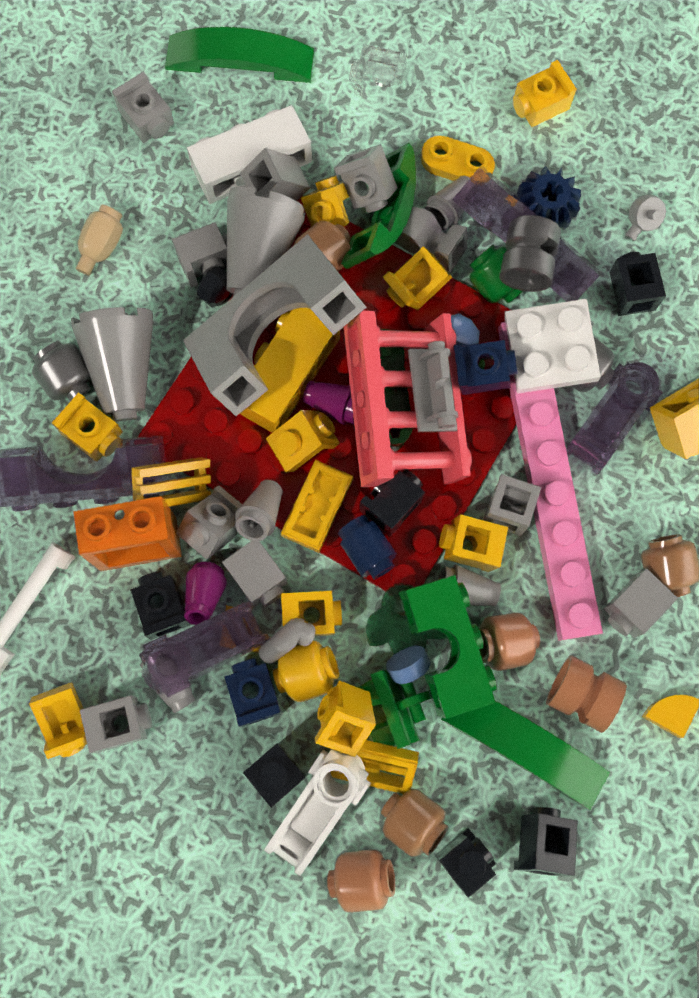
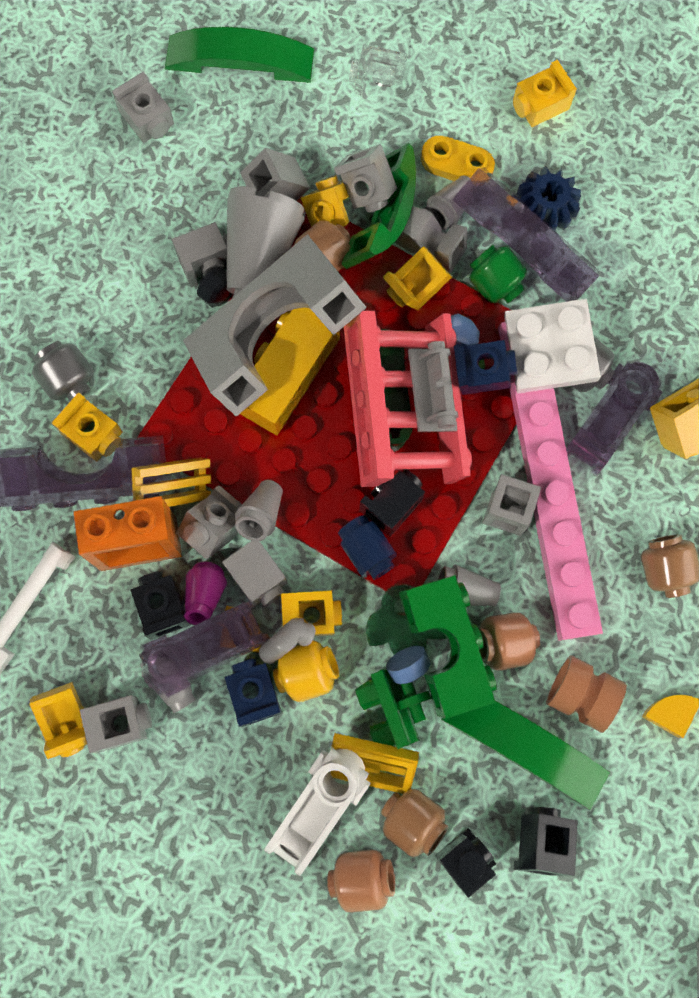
(98, 237): tan plant -> none
(116, 357): light grey cone -> none
(222, 157): white brick -> none
(274, 774): black brick -> none
(302, 438): yellow bracket -> none
(317, 506): yellow plate -> none
(331, 400): magenta cone -> none
(339, 714): yellow brick -> none
(487, 542): yellow brick -> none
(530, 253): flat silver wheel -> none
(639, 604): light grey brick -> none
(644, 272): black brick -> none
(645, 215): light grey piece -> none

